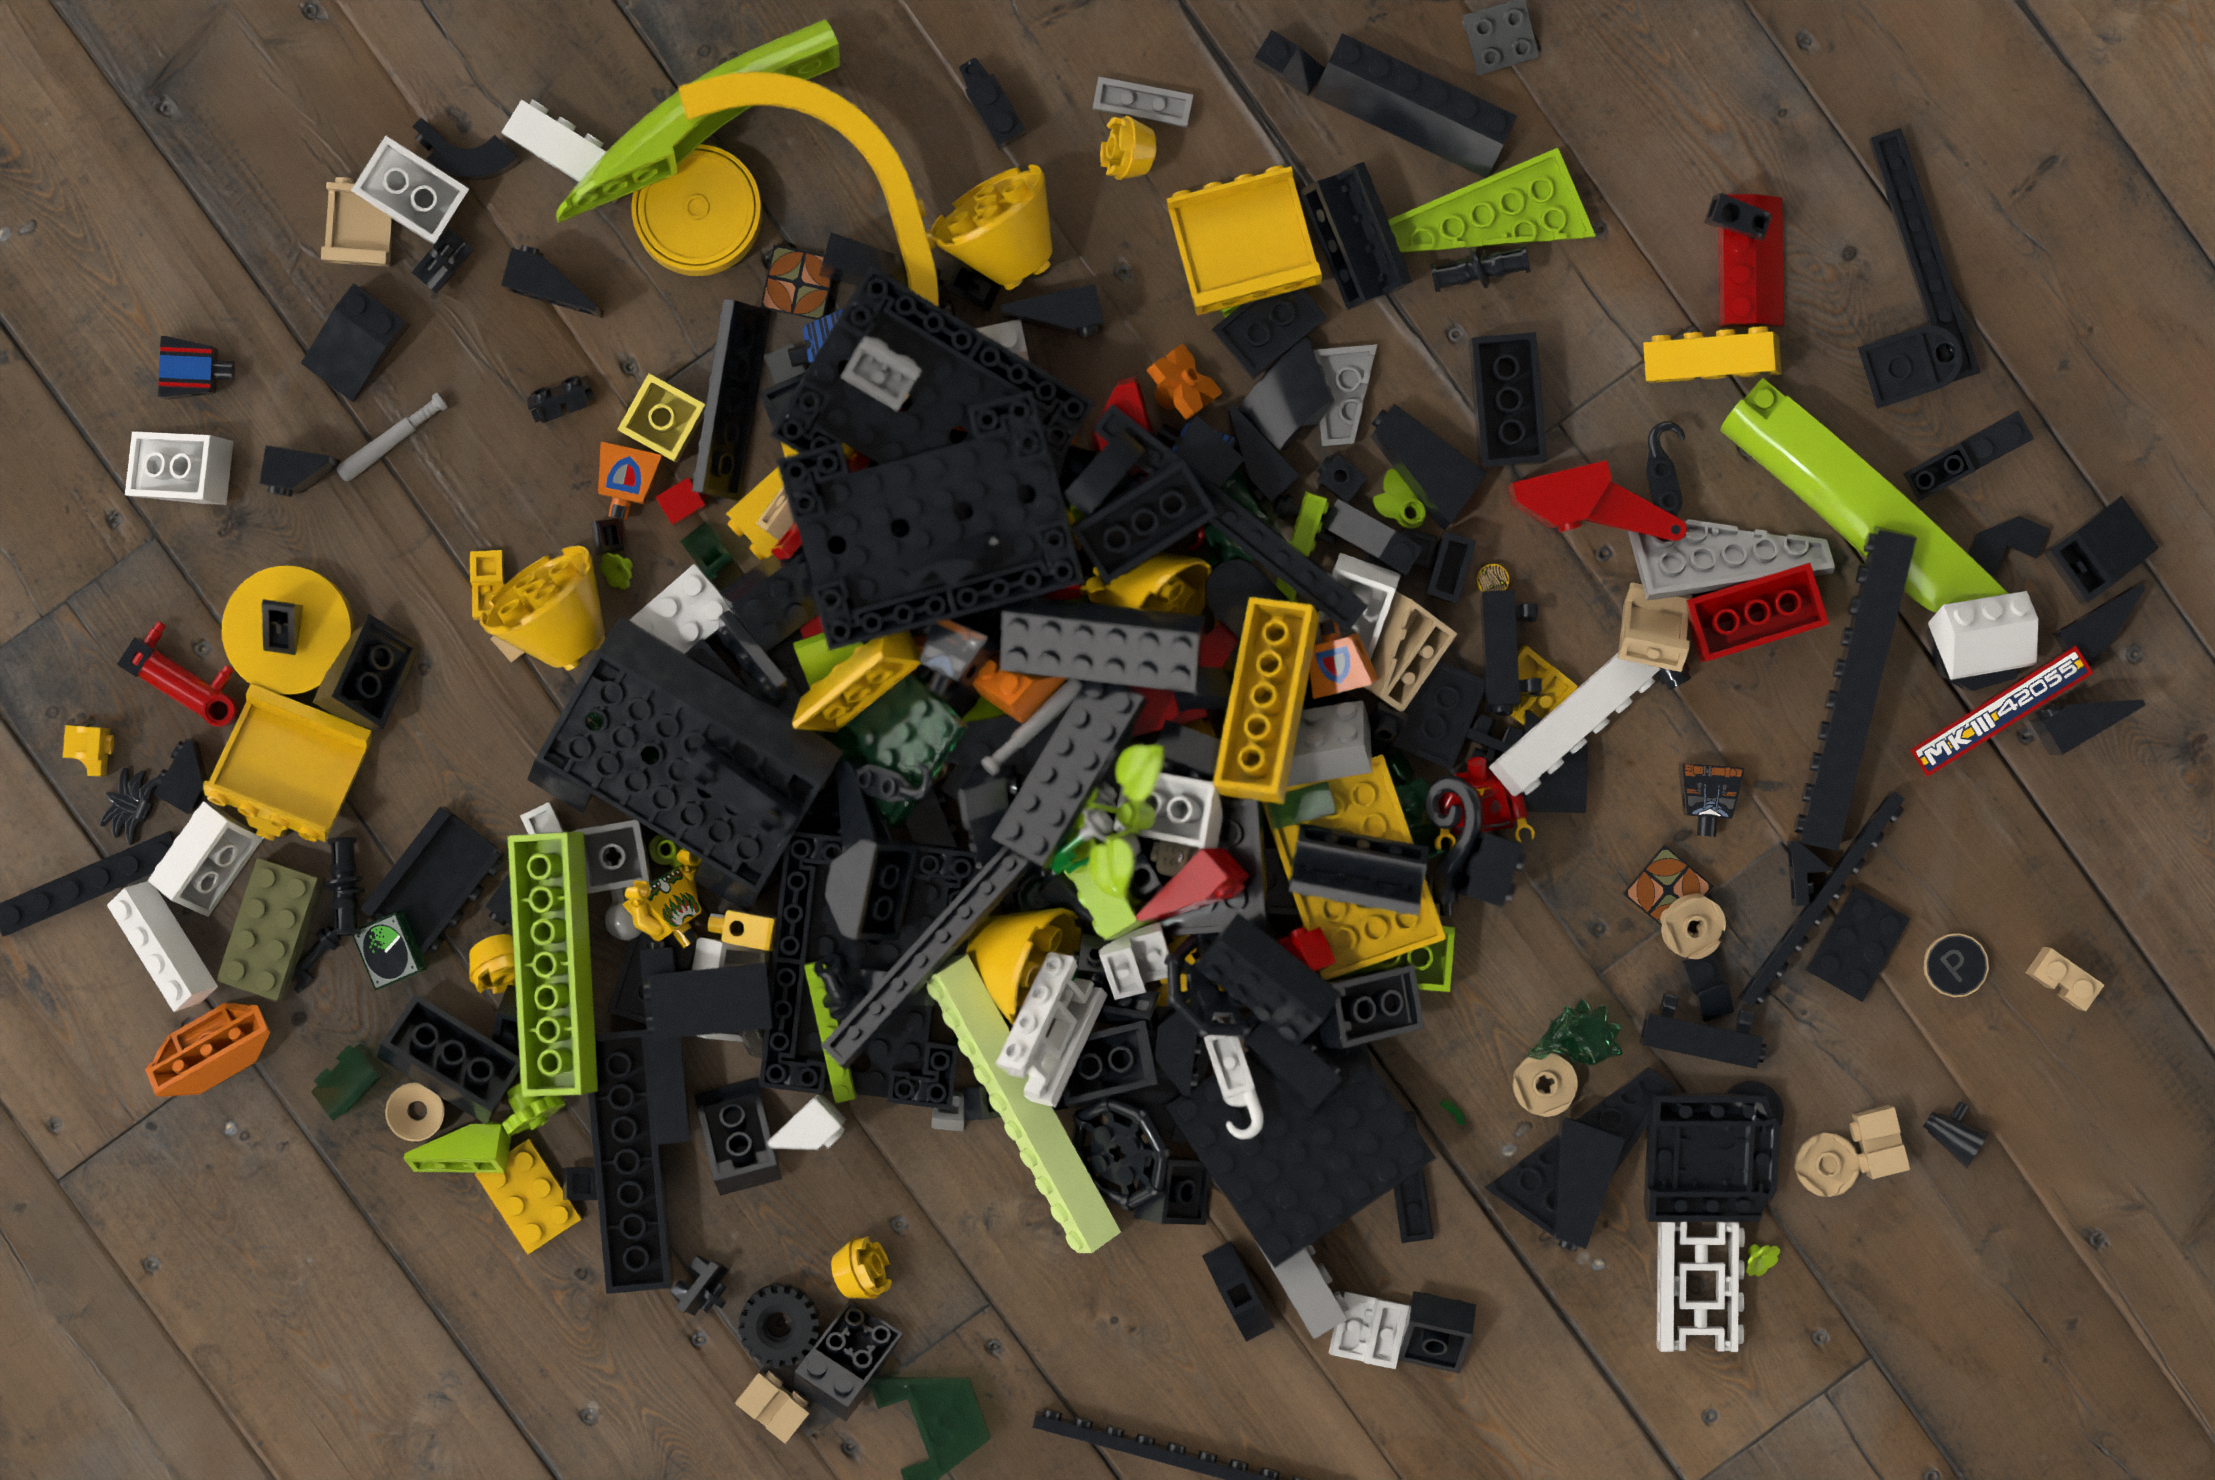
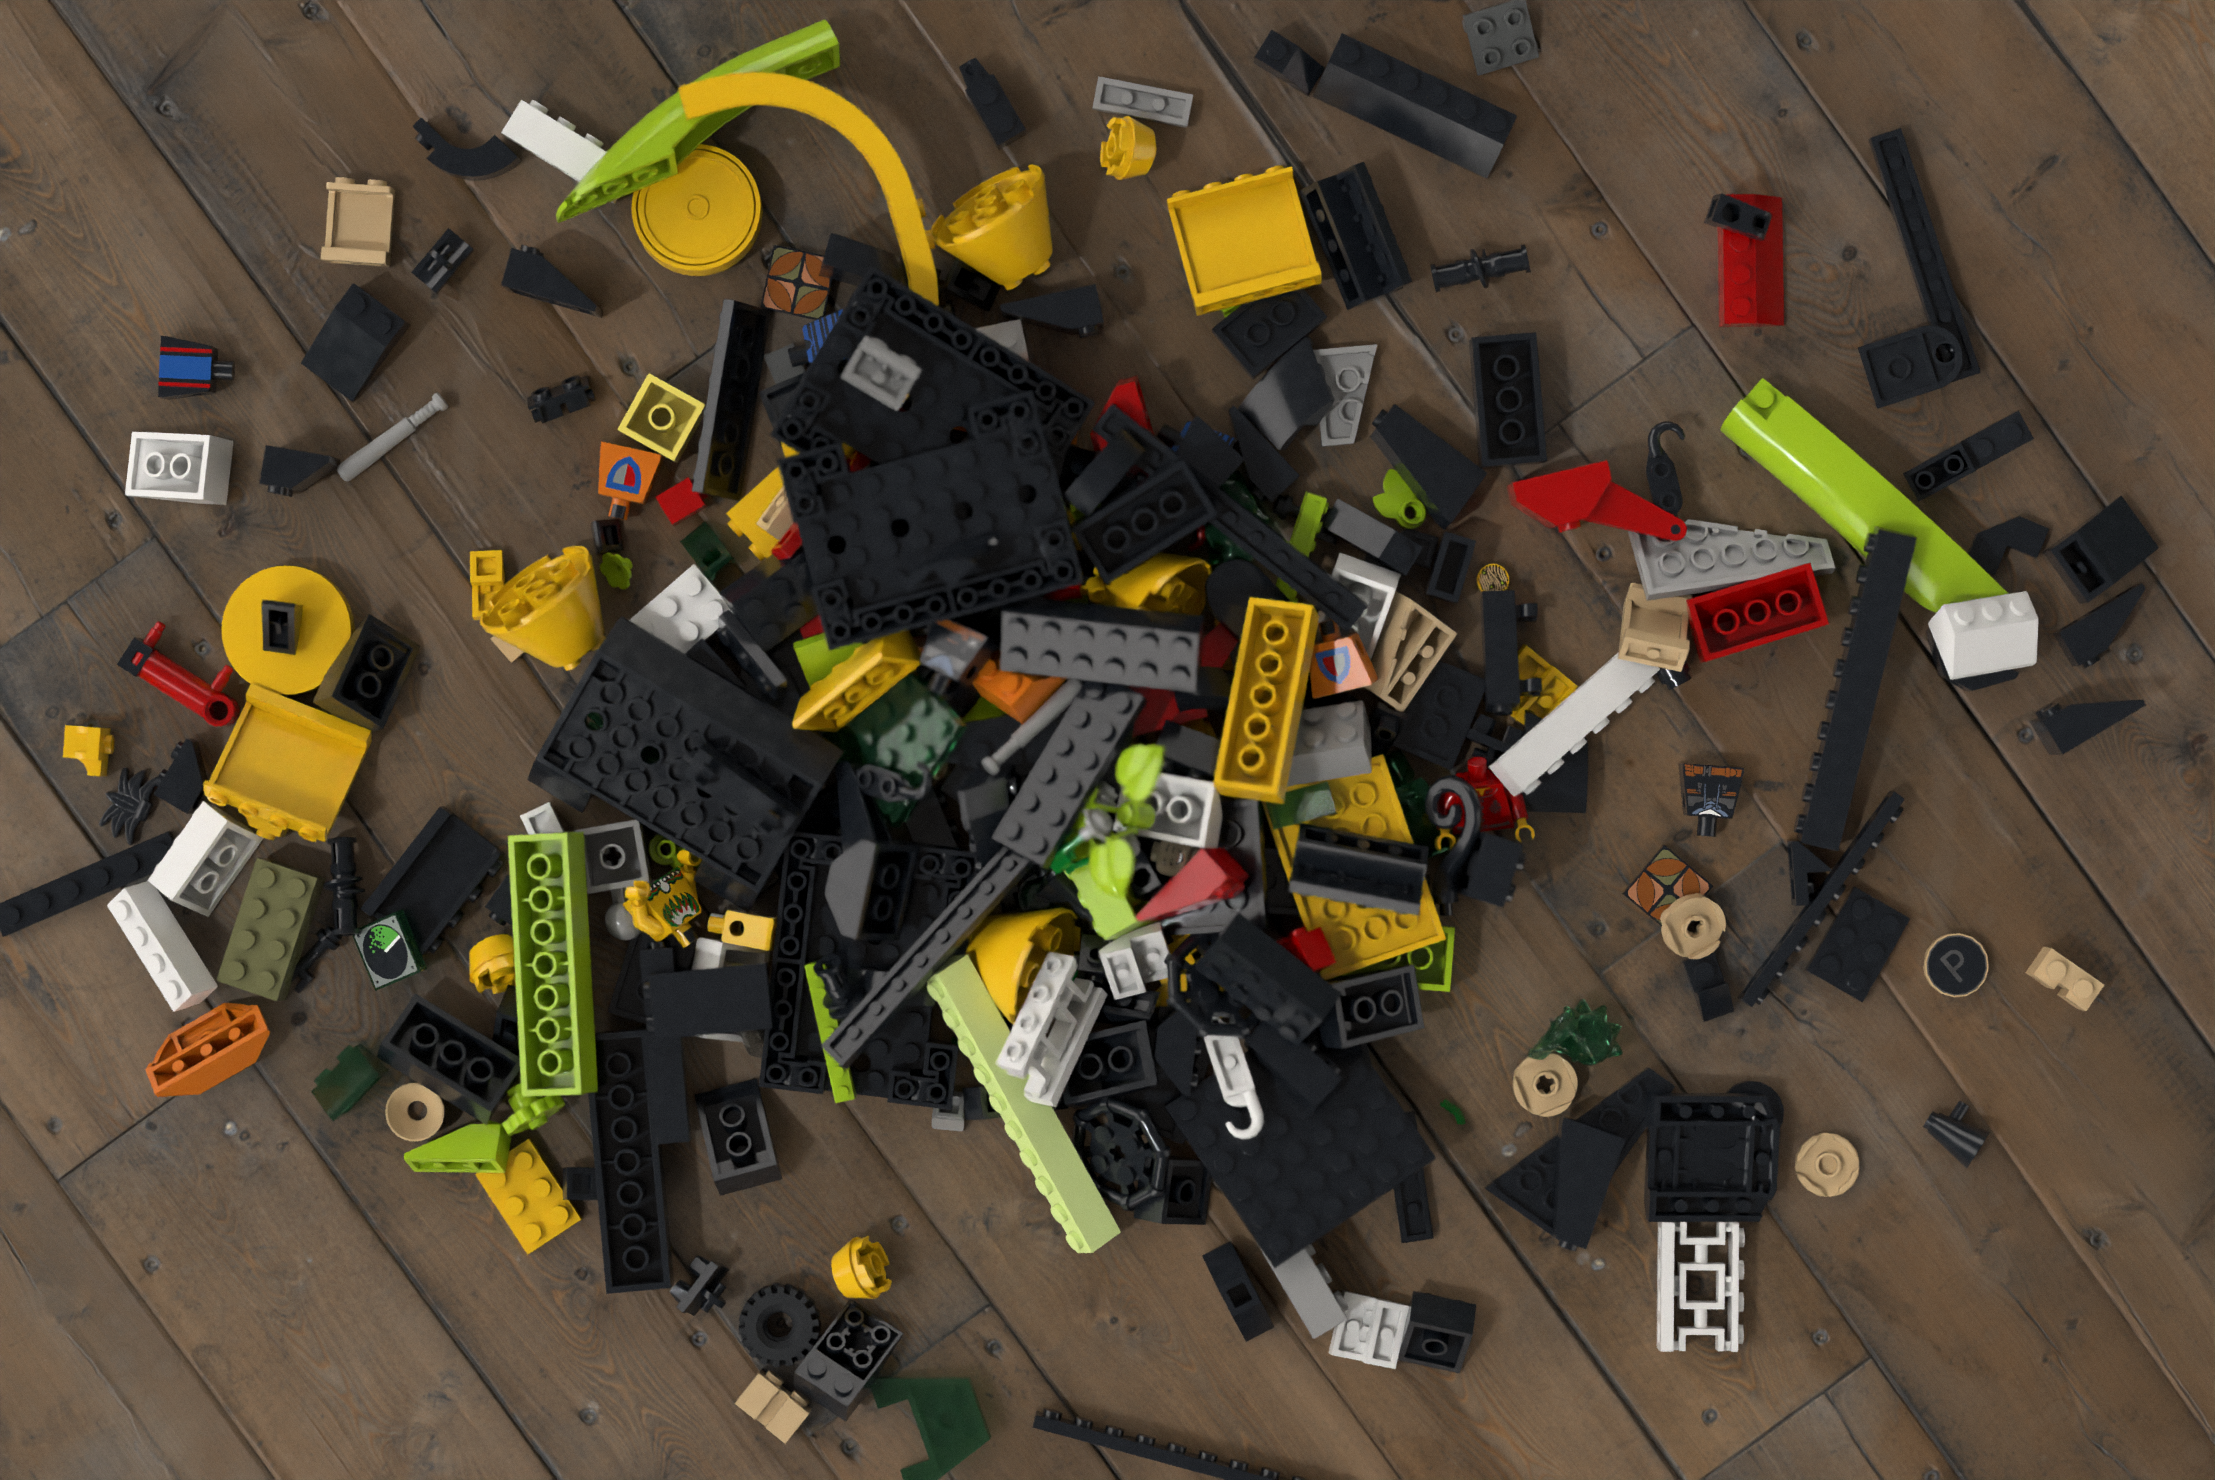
(409, 190): white slope -> none
(811, 1127): white slope -> none
(1181, 384): orange plant -> none
(1340, 477): black brick -> none
(1510, 207): lime wing -> none
(1703, 1040): black brick -> none
(1712, 356): yellow wedge -> none
(1761, 1259): lime plant -> none
(1879, 1142): tan brick -> none
(2001, 711): tile -> none

